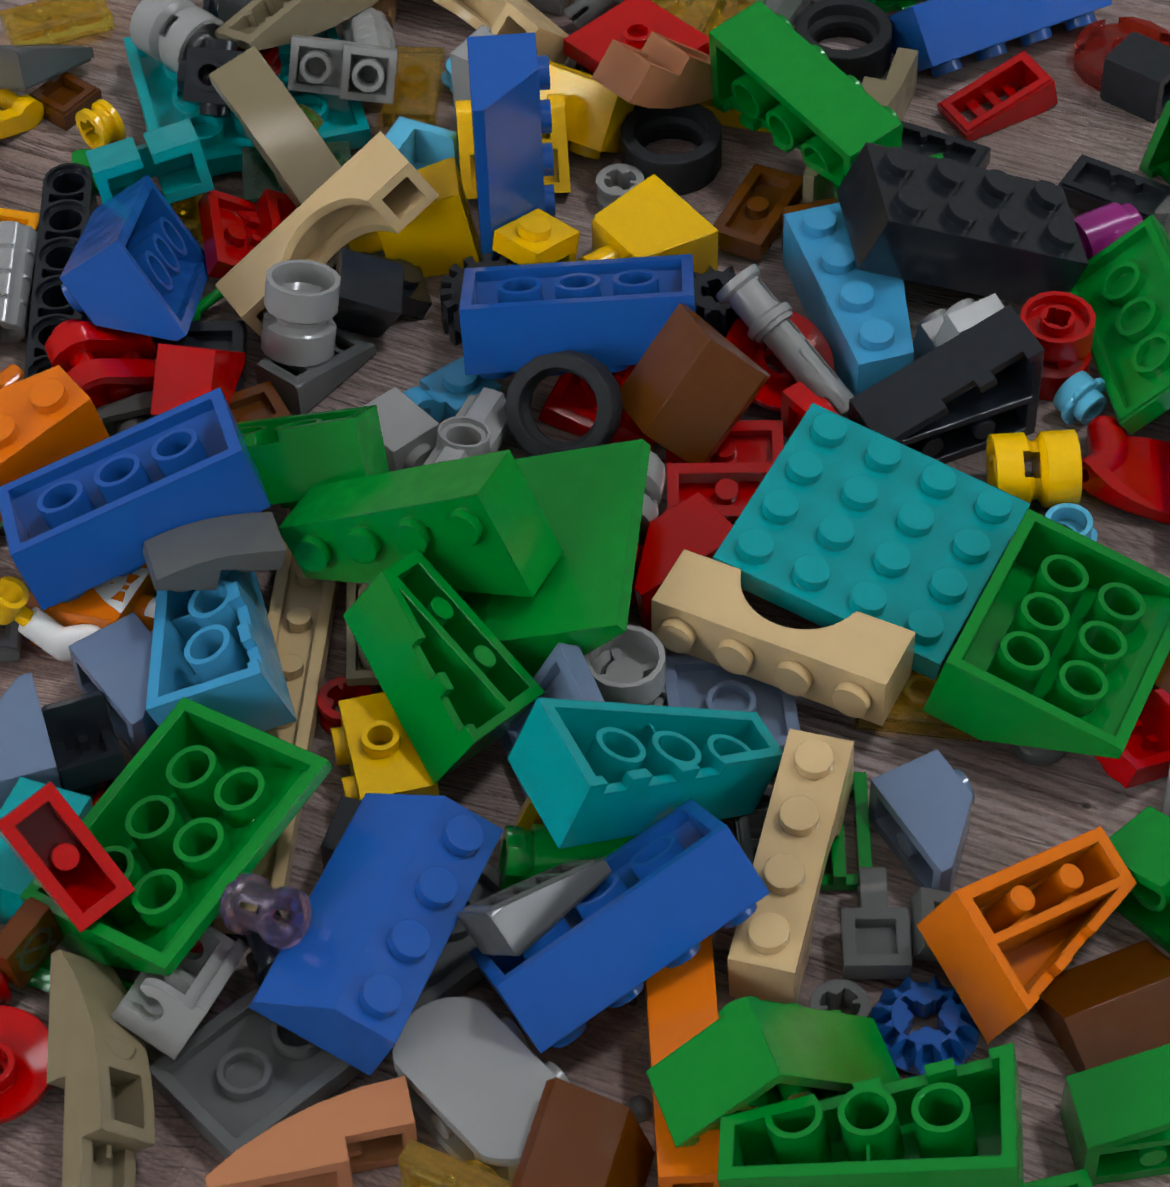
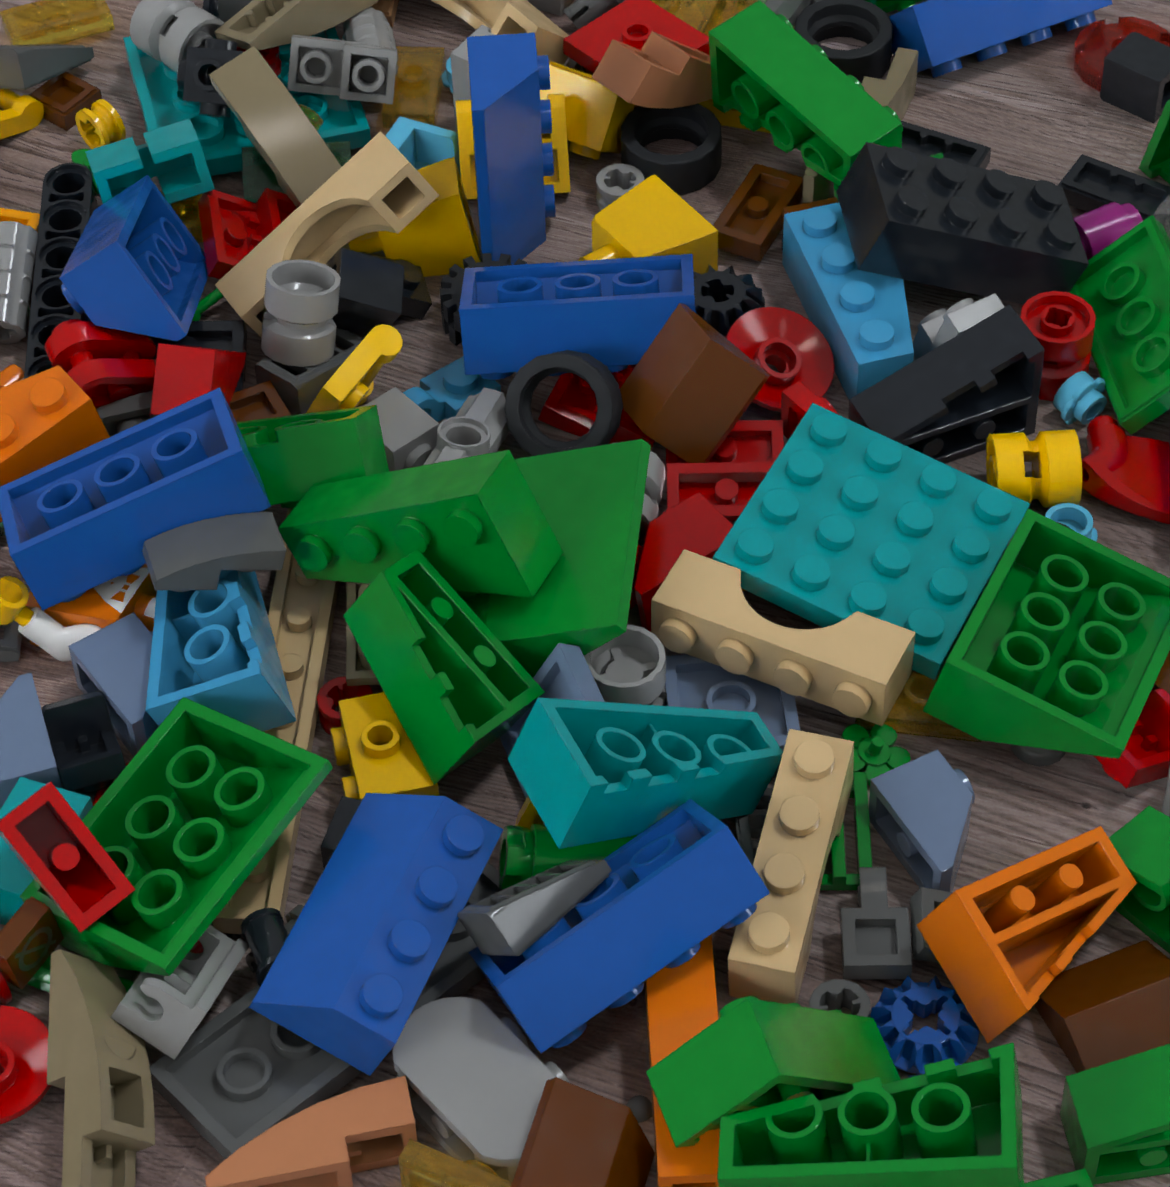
(272, 928): clear purple bush -> none
(354, 378): none -> yellow plate
(536, 239): yellow bracket -> none
(772, 324): light grey pin -> none
(875, 750): none -> green plant
(1014, 74): red slope -> none

